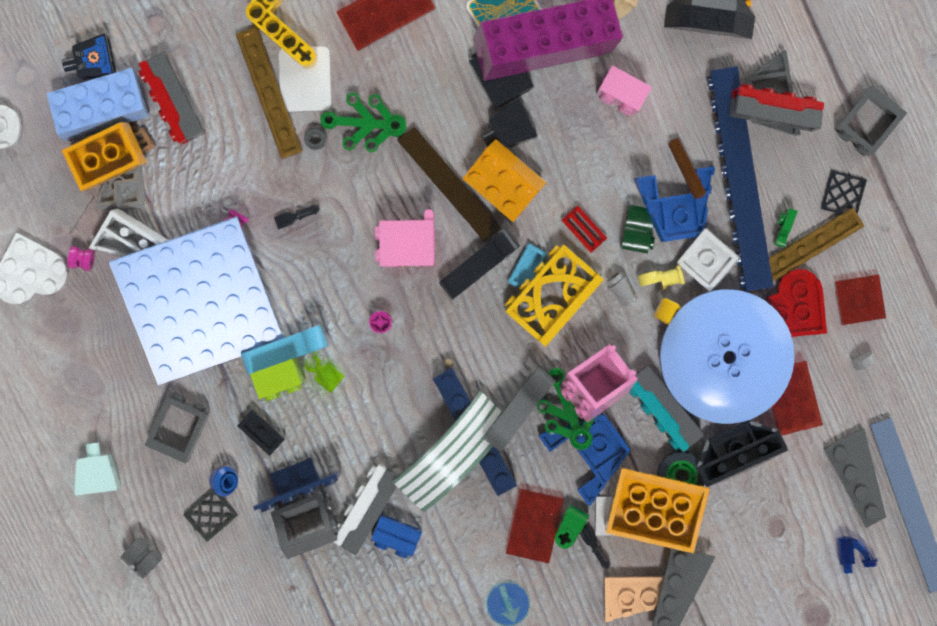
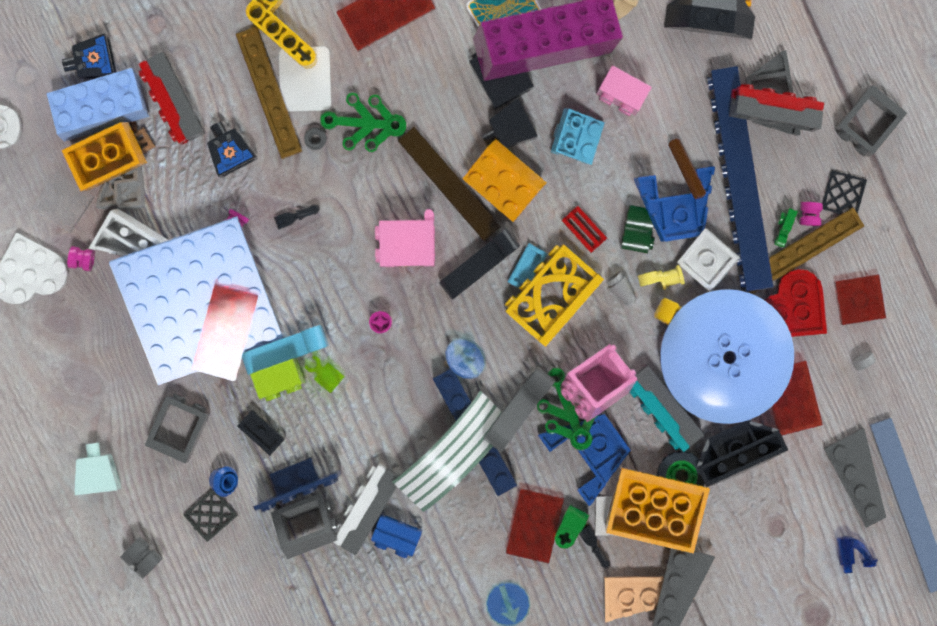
(224, 332): none -> plate
(229, 150): none -> torso
(465, 358): none -> clear light blue piece
(577, 136): none -> medium azure plate
(810, 208): none -> dark pink wheel

